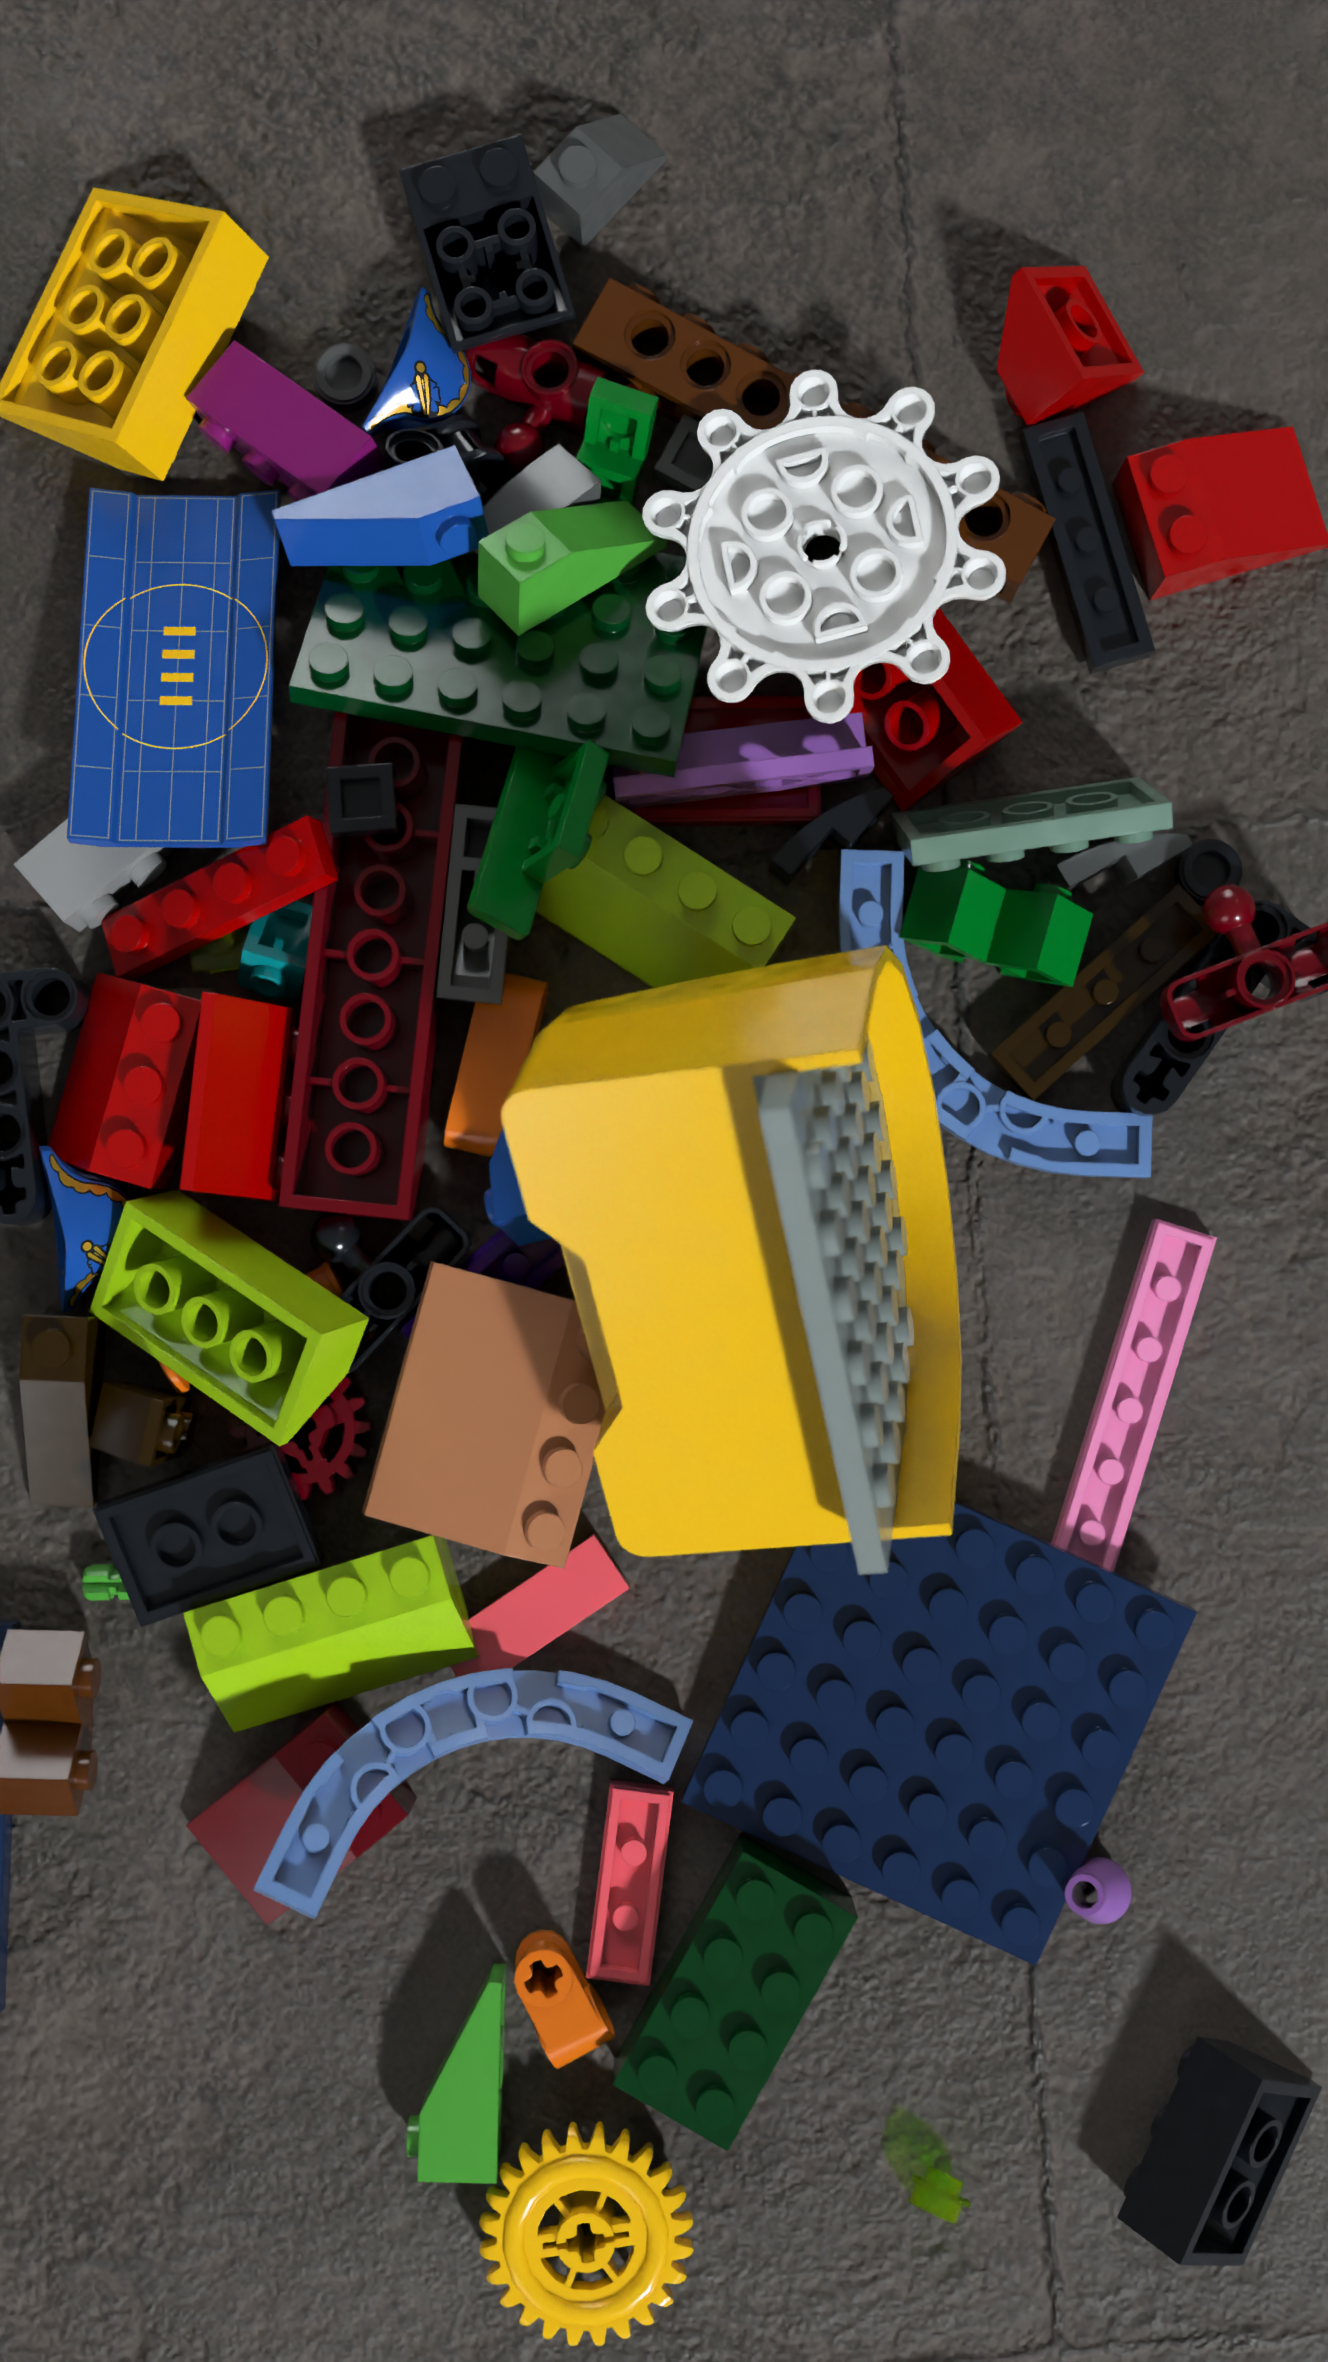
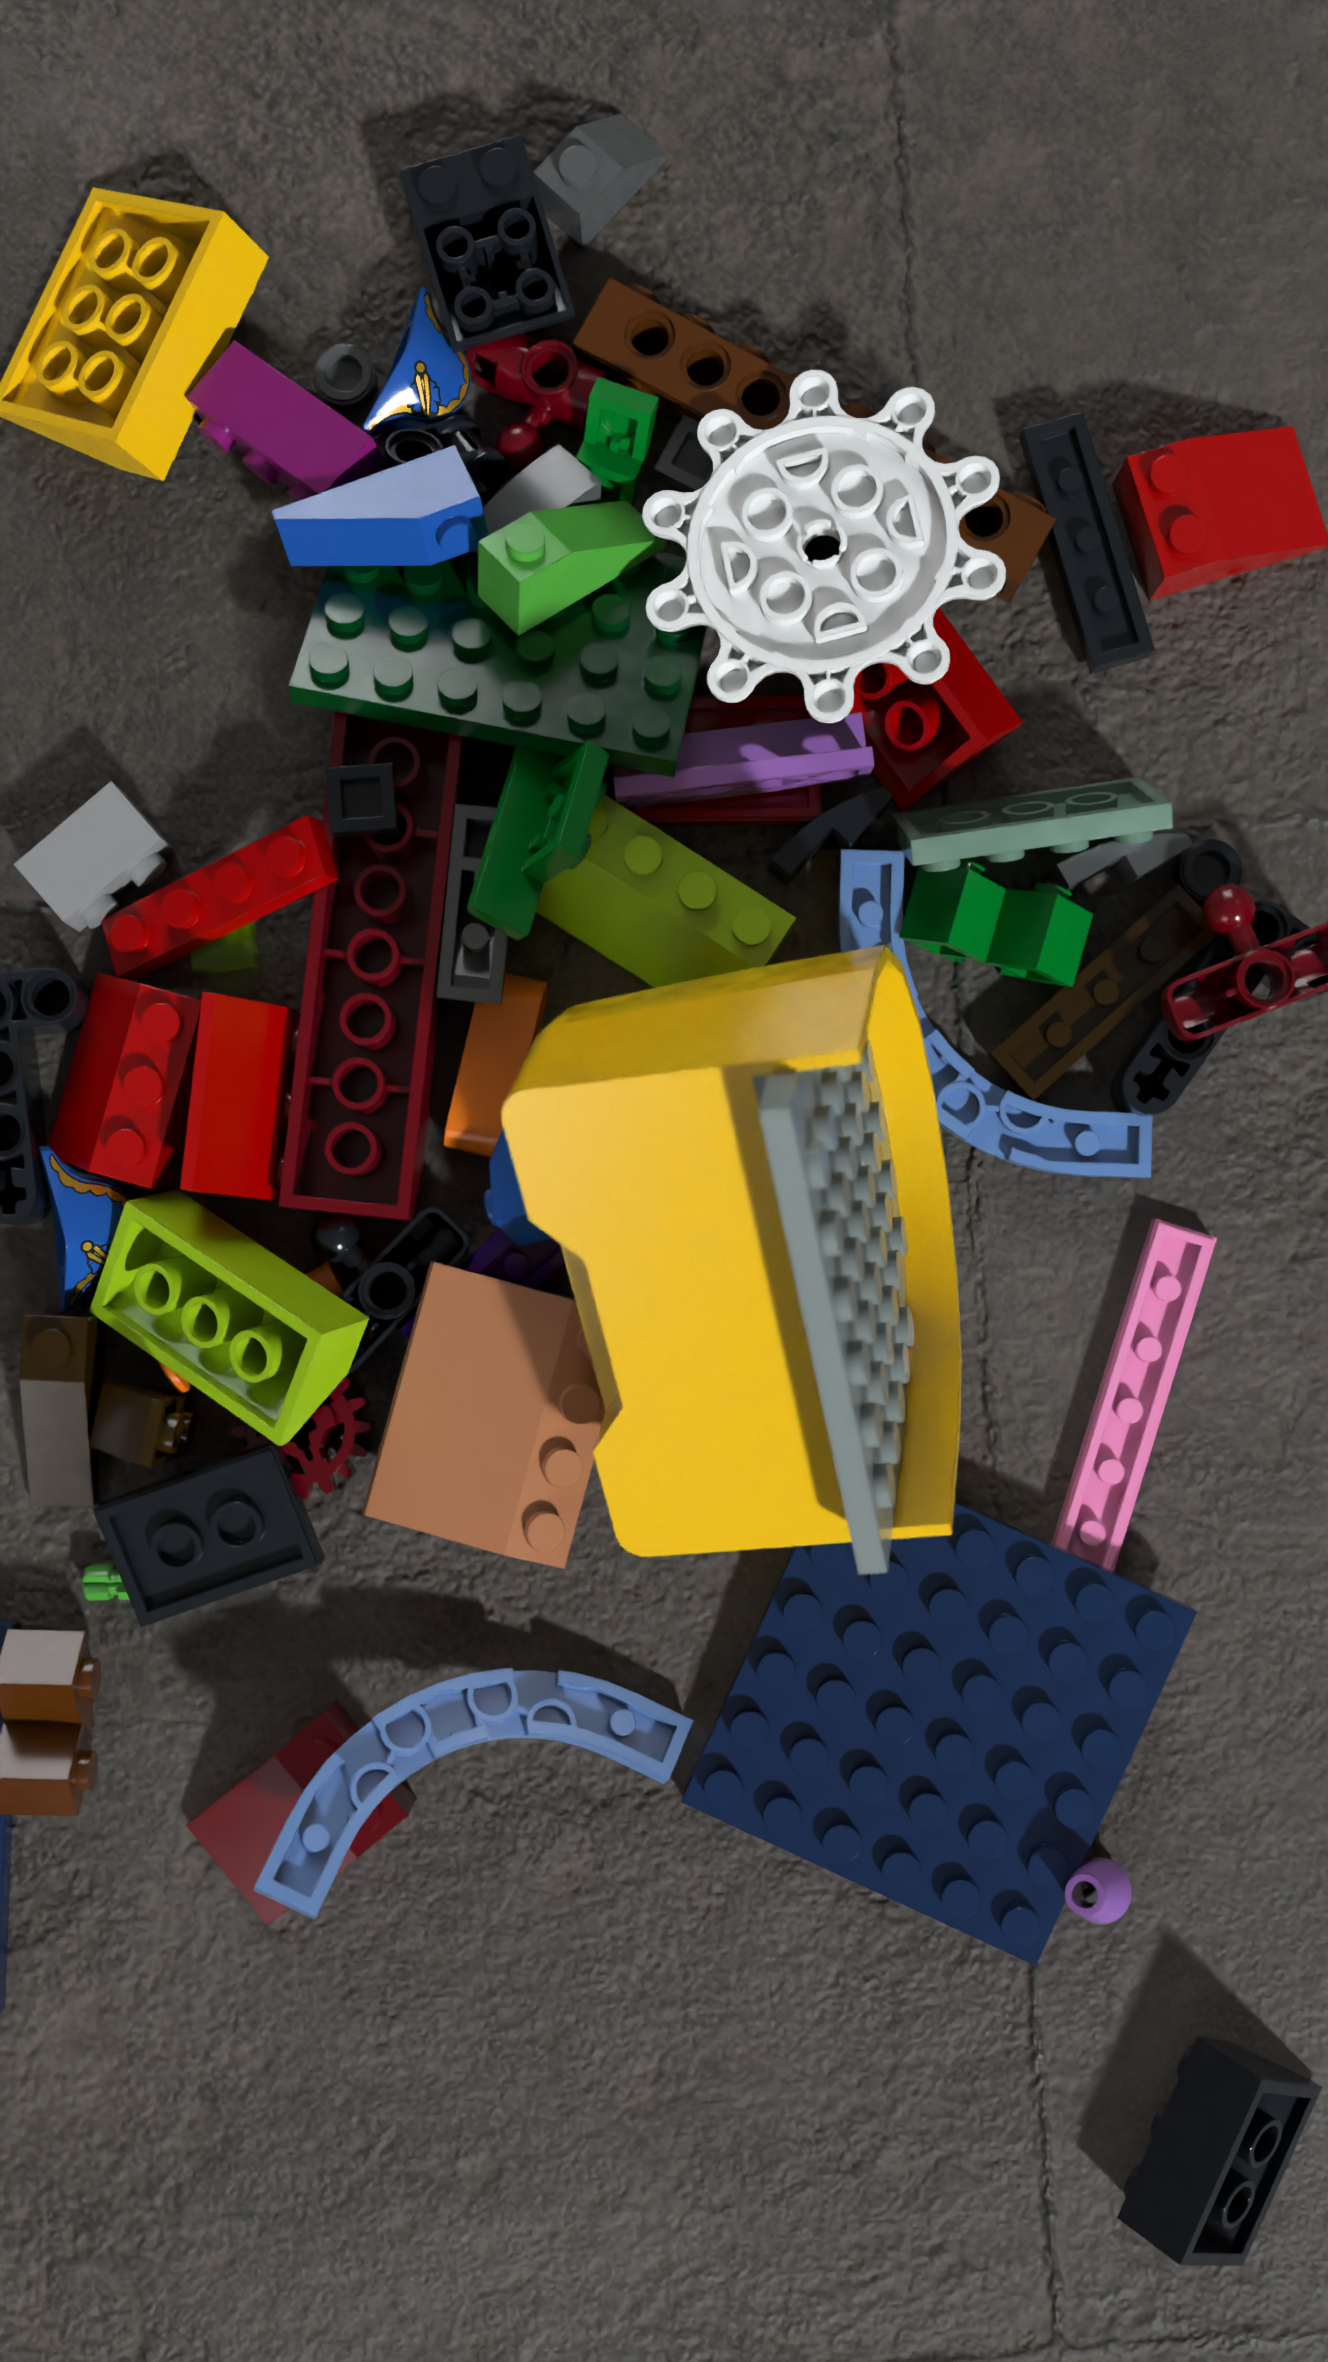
(175, 671): blue hinge -> none
(277, 953): teal bracket -> none
(332, 1633): lime slope -> none
(463, 2107): bright green slope -> none
(543, 1608): coral tile -> none
(561, 2006): orange piece -> none
(598, 2173): yellow gear -> none
(630, 1882): coral tile -> none
(734, 1992): dark green brick -> none
(939, 2194): clear neon green plate -> none
(1060, 344): red slope -> none

